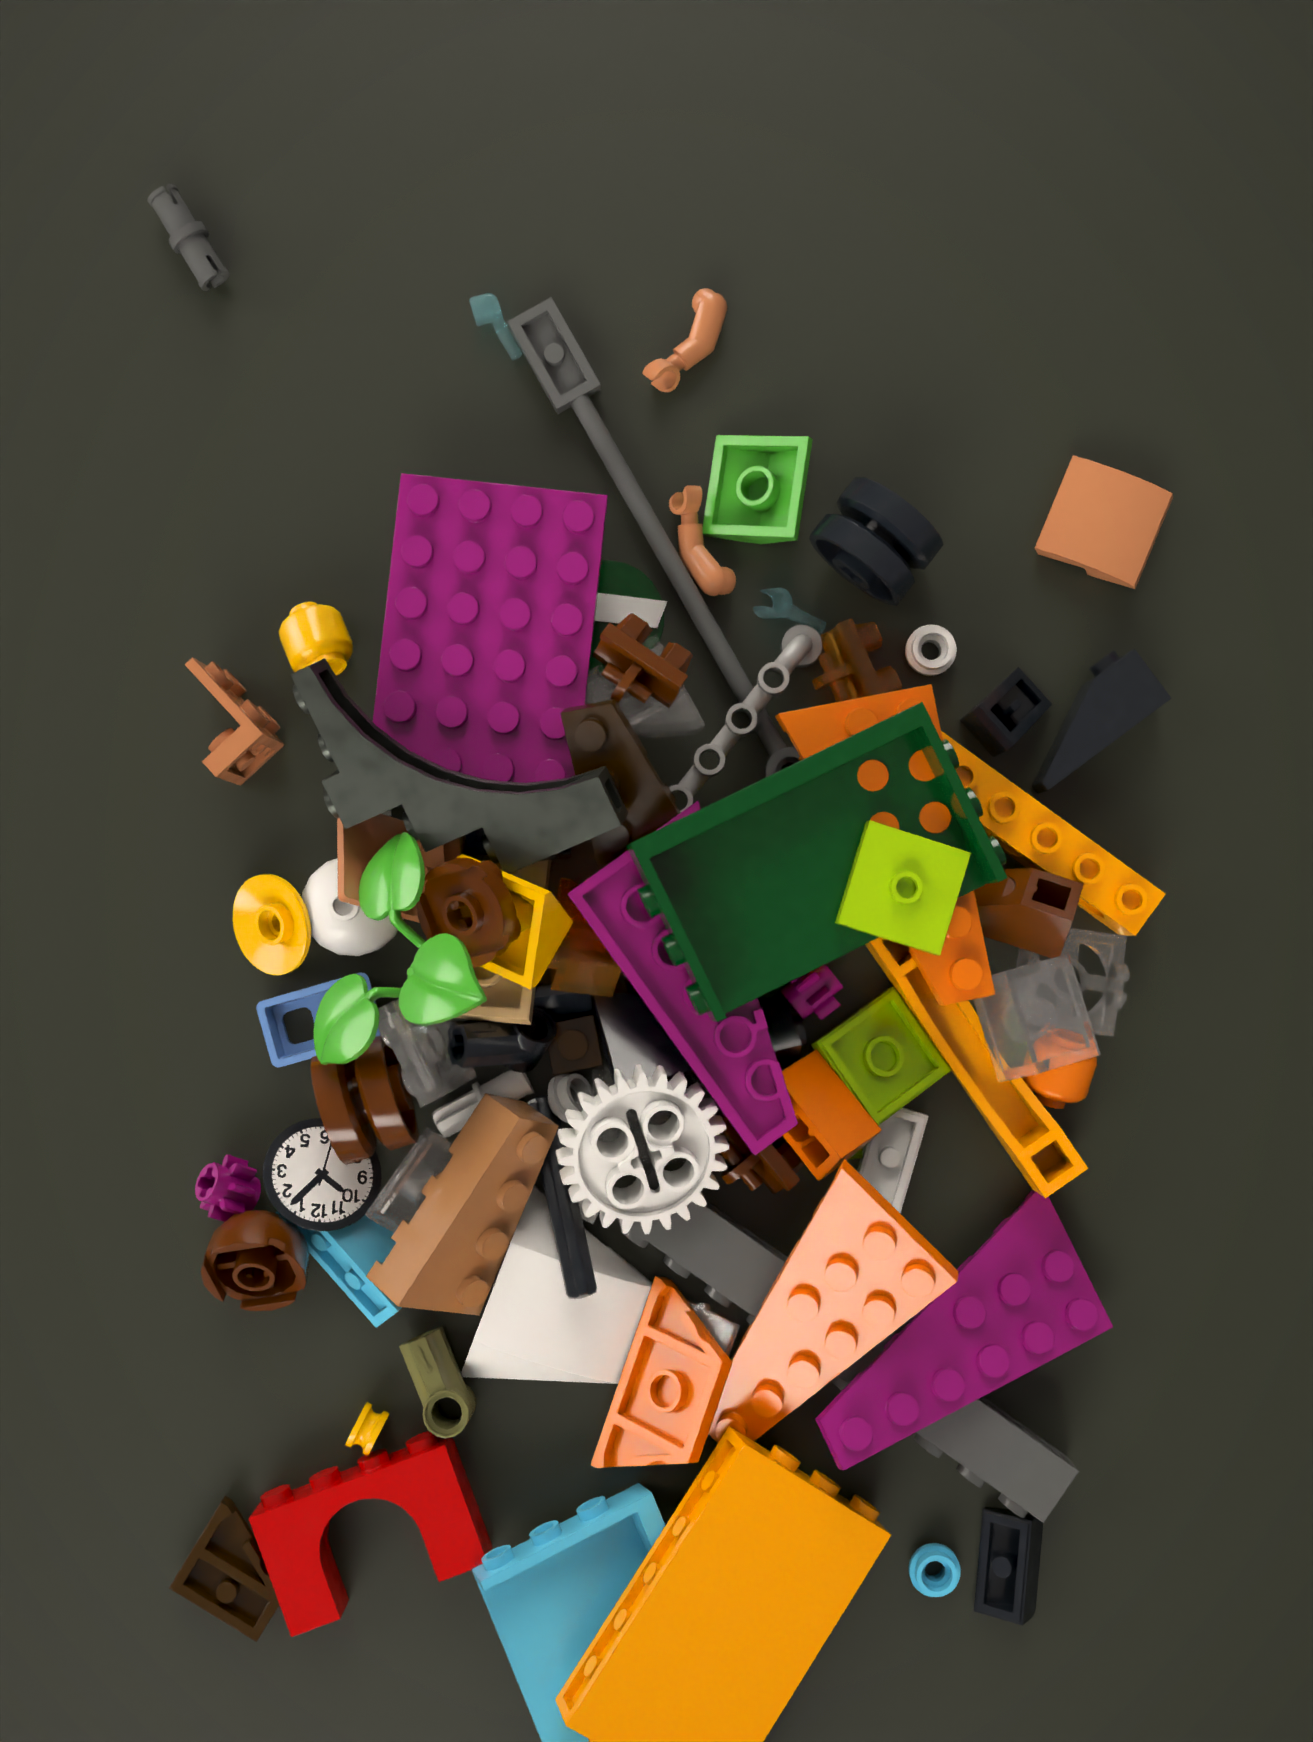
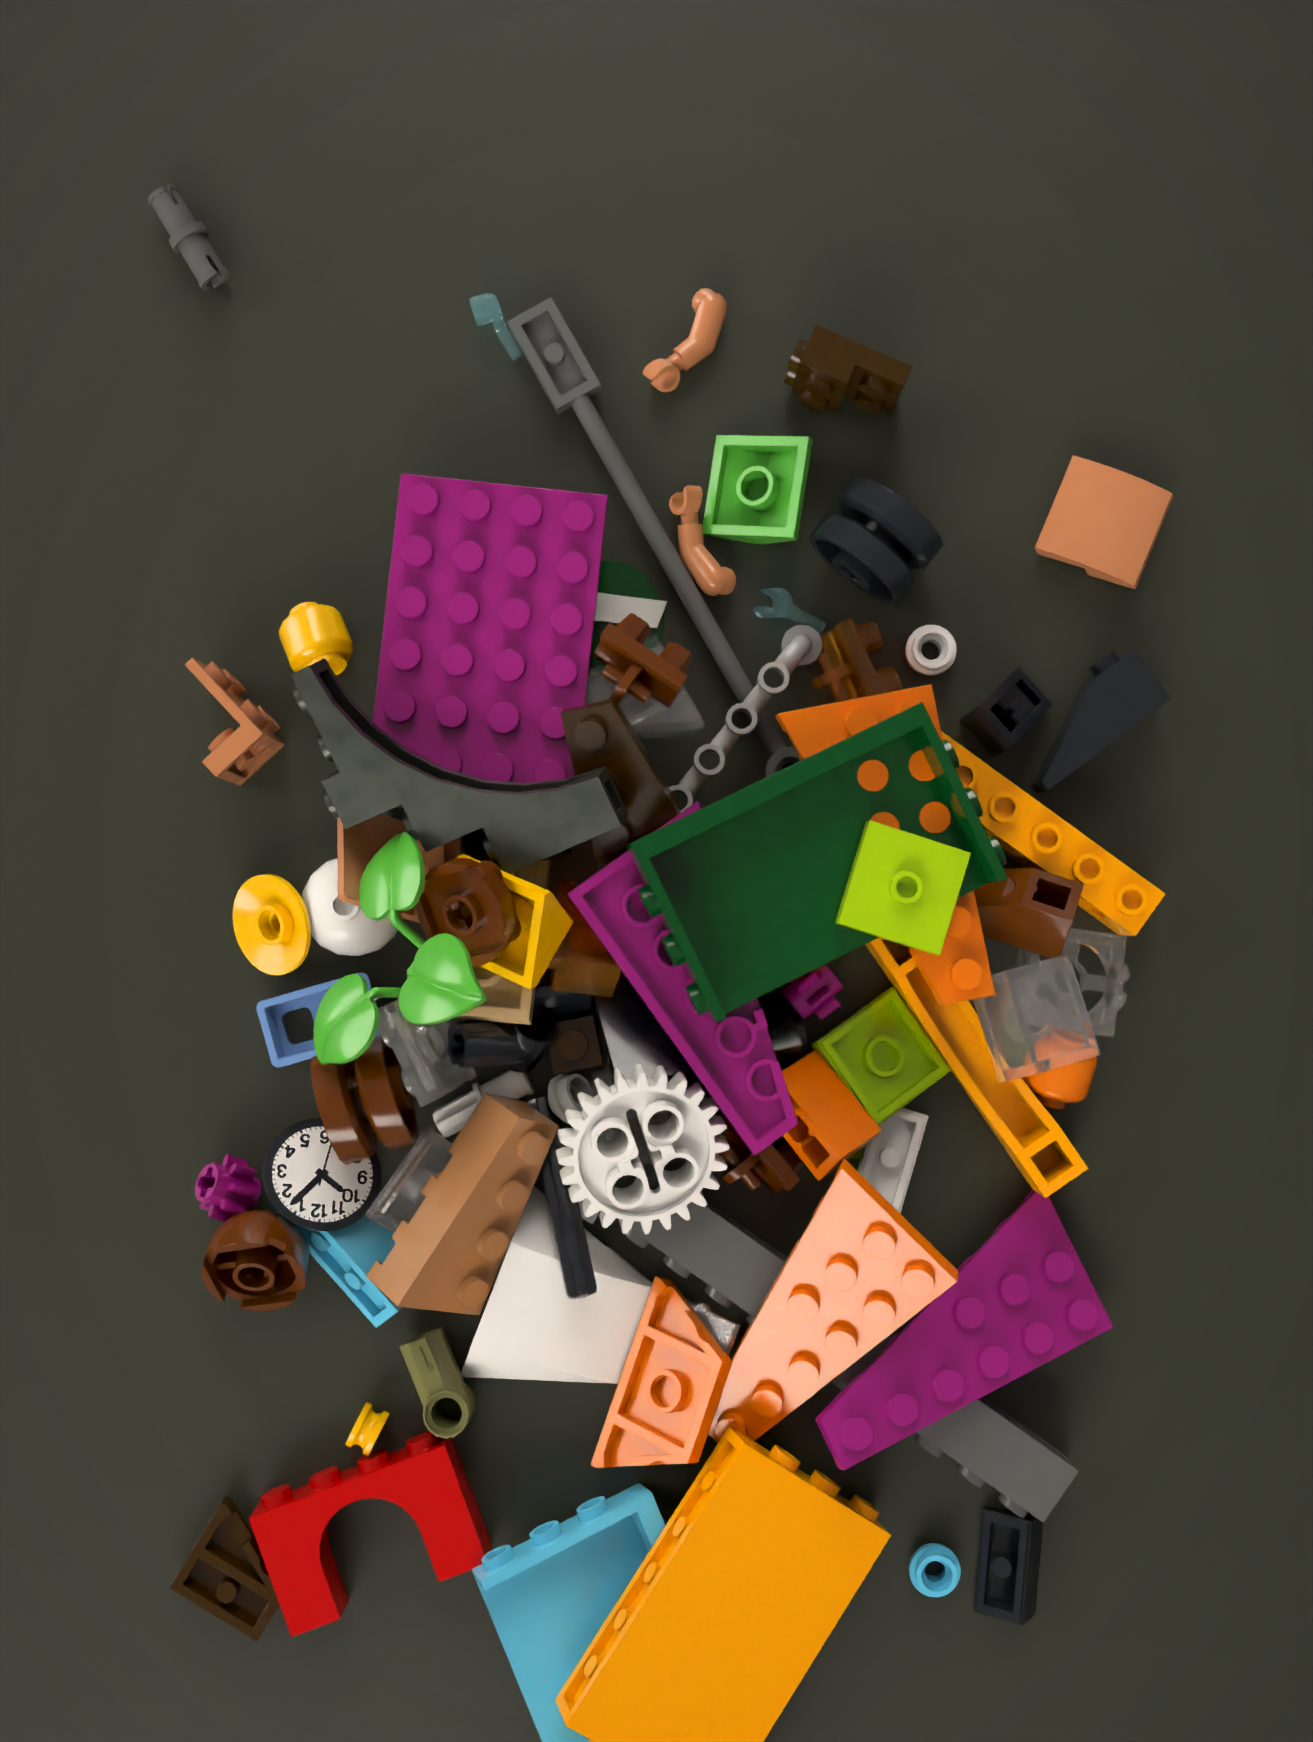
(839, 367): none -> dark brown plate

